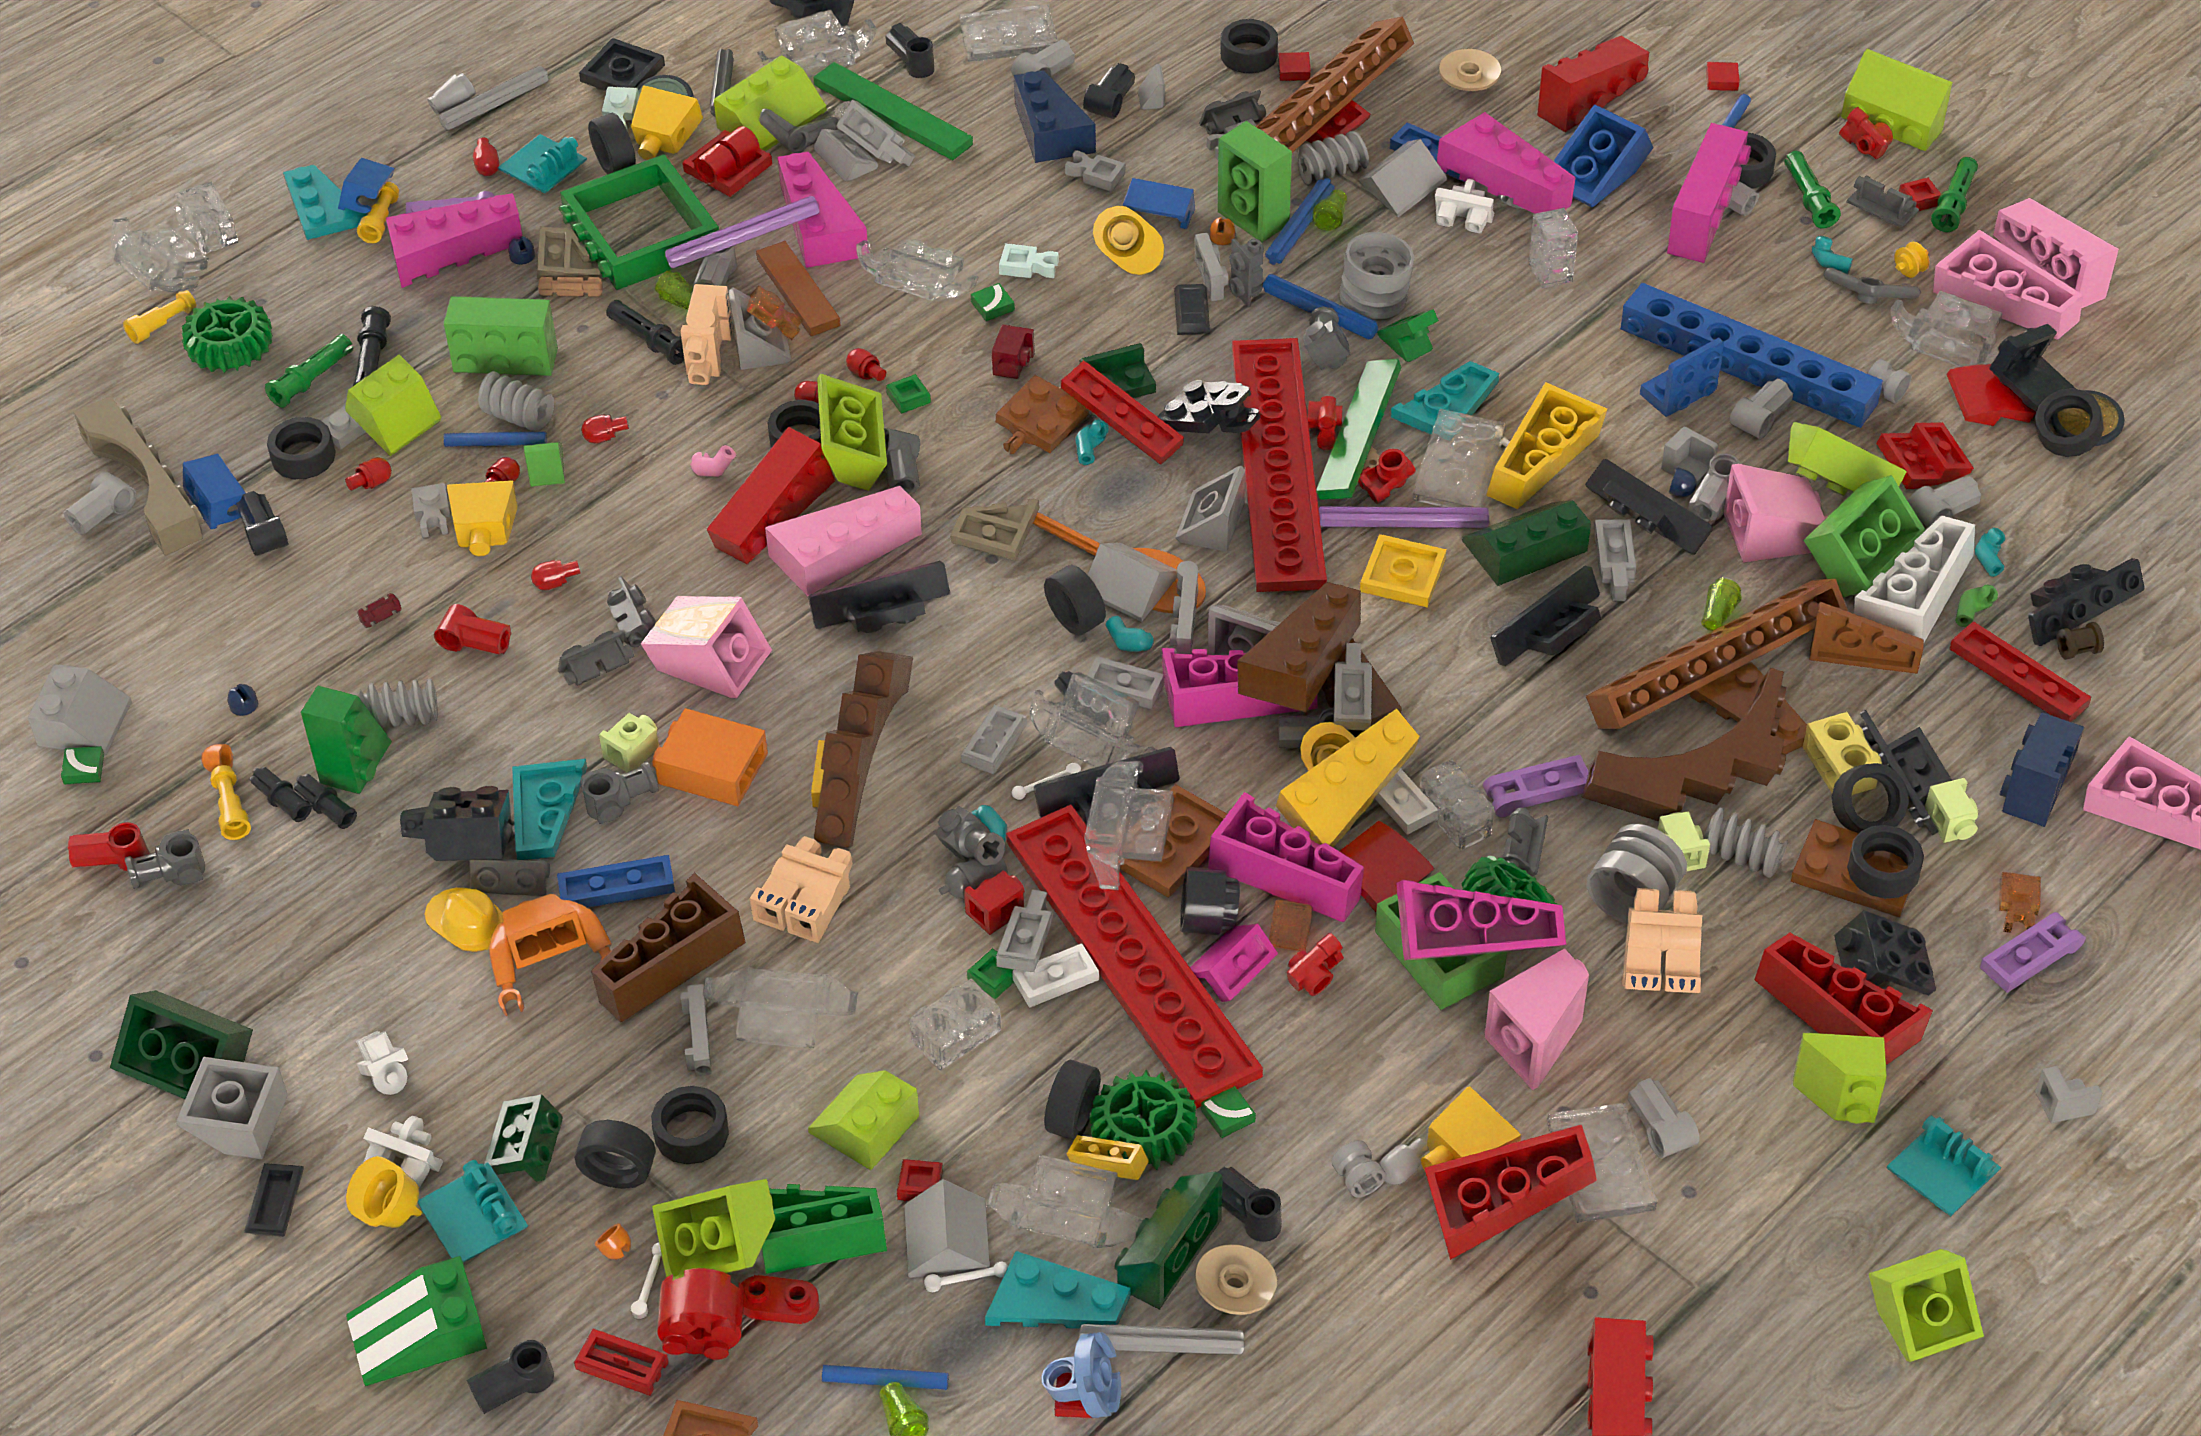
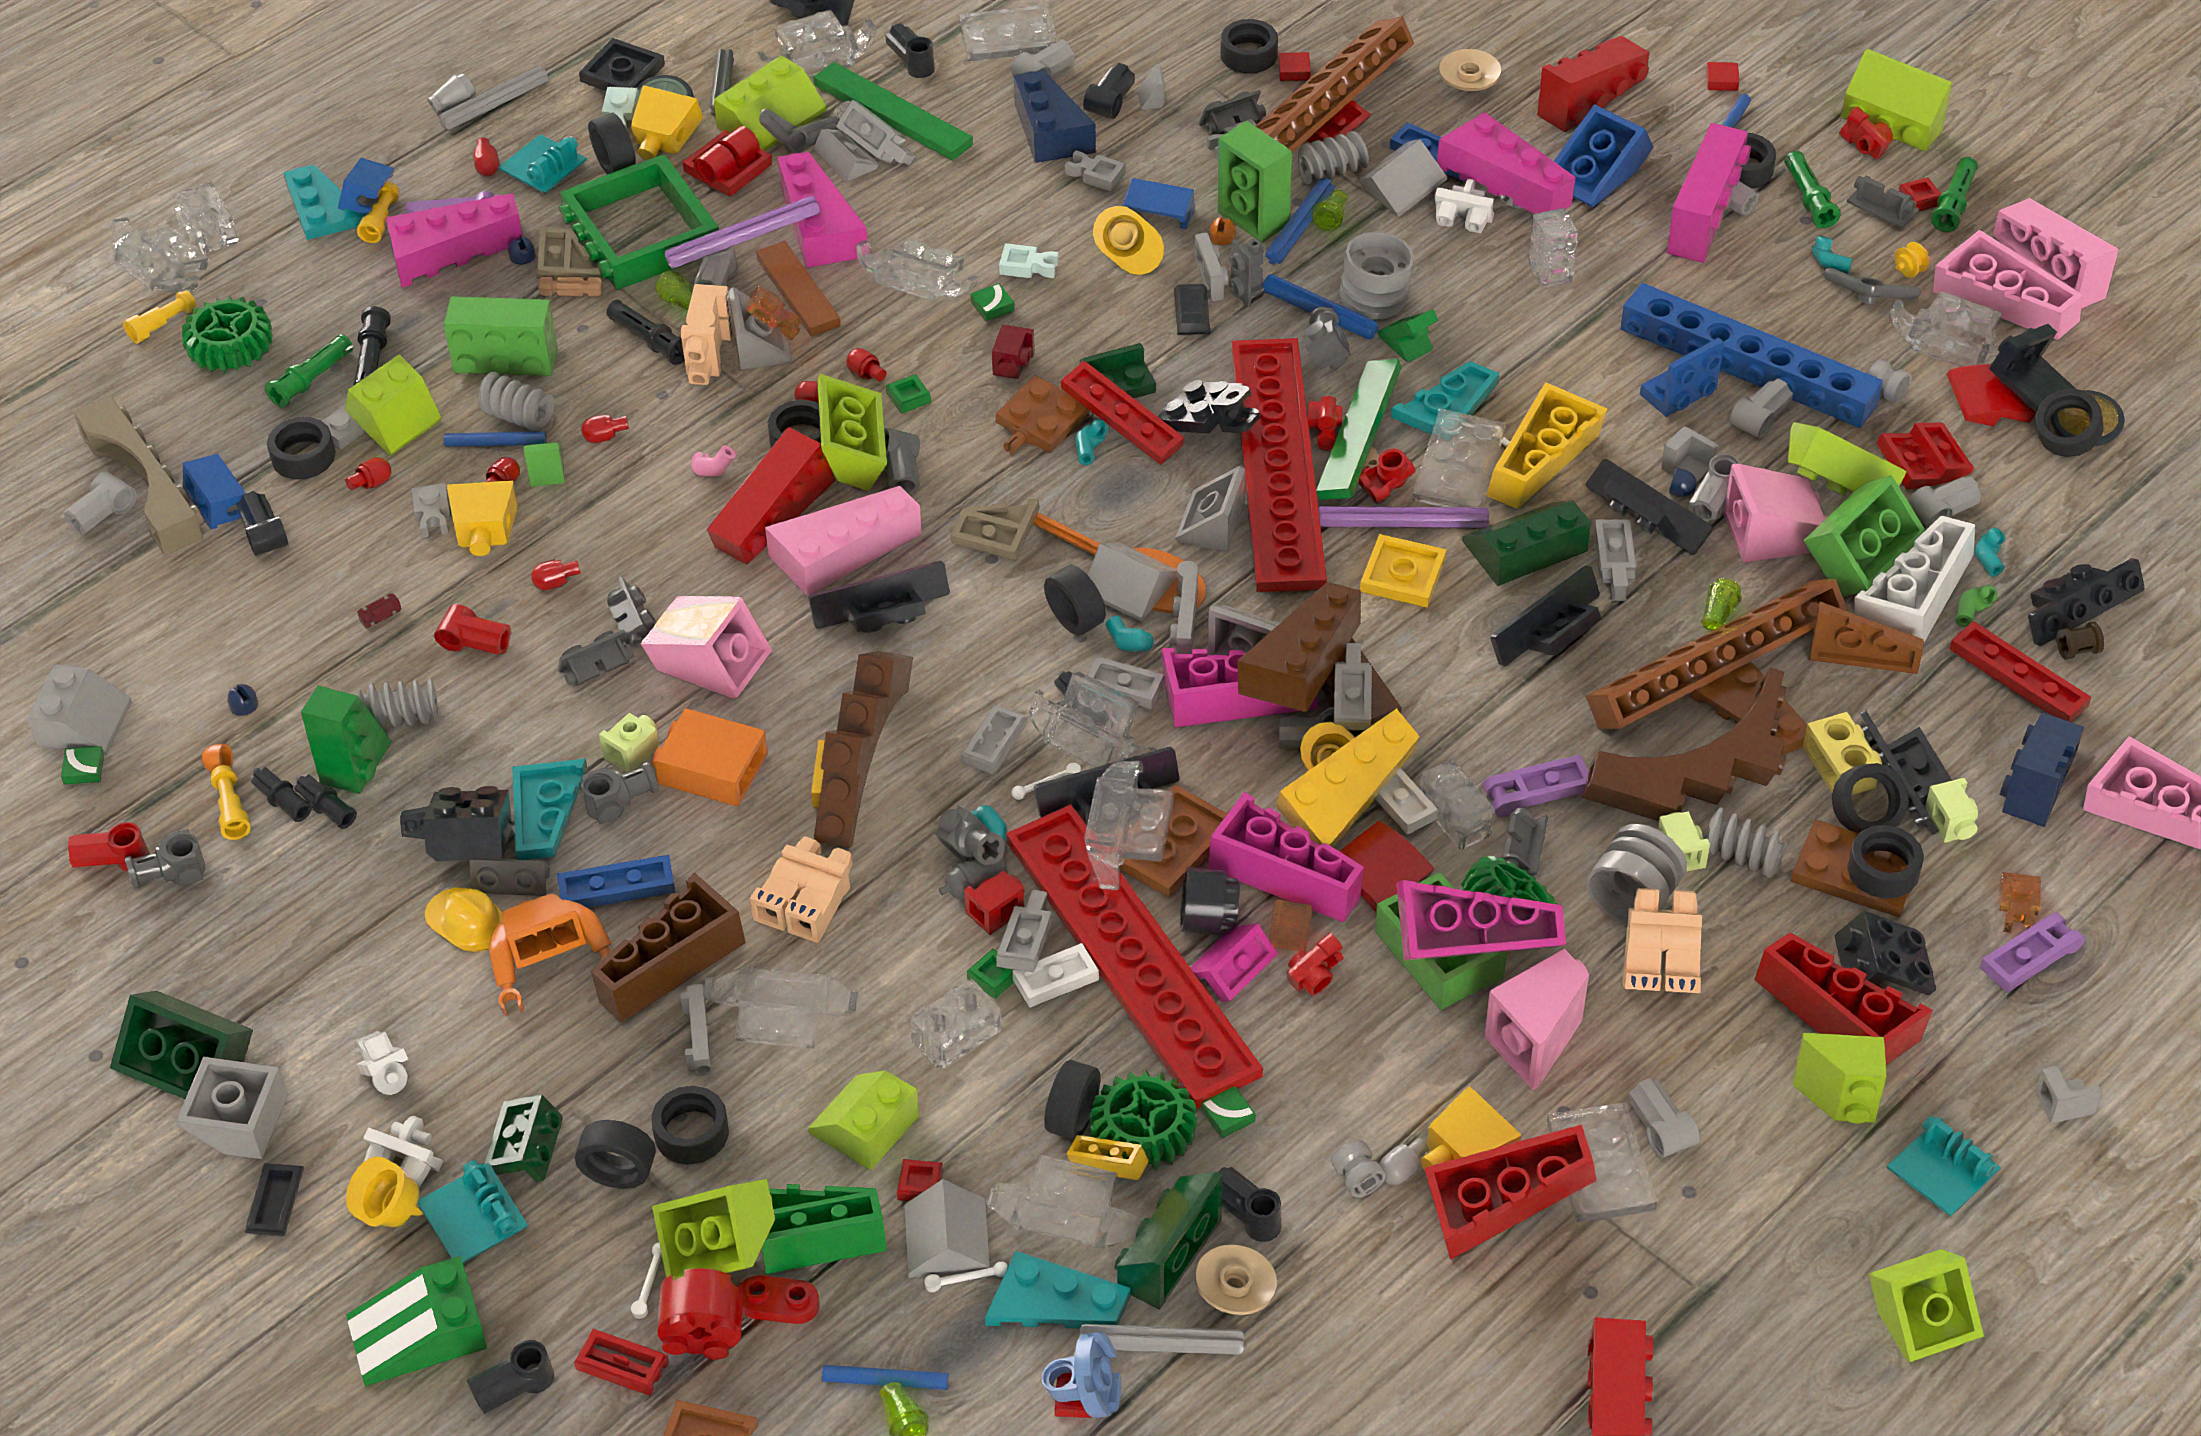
(613, 1241): orange hinge -> none

